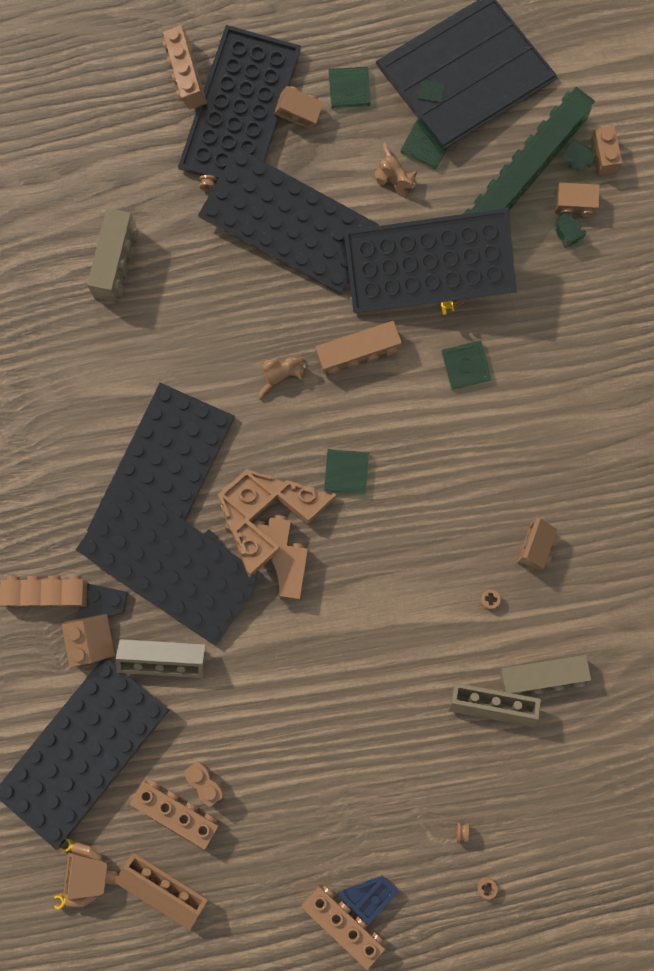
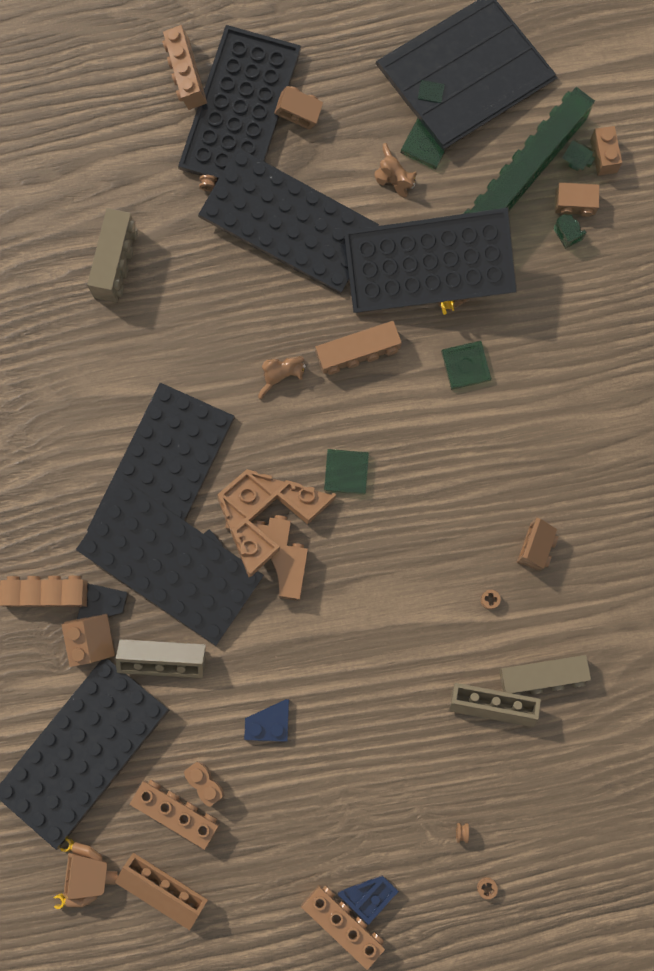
(269, 723): none -> dark blue wing
(349, 87): clear green tile -> none

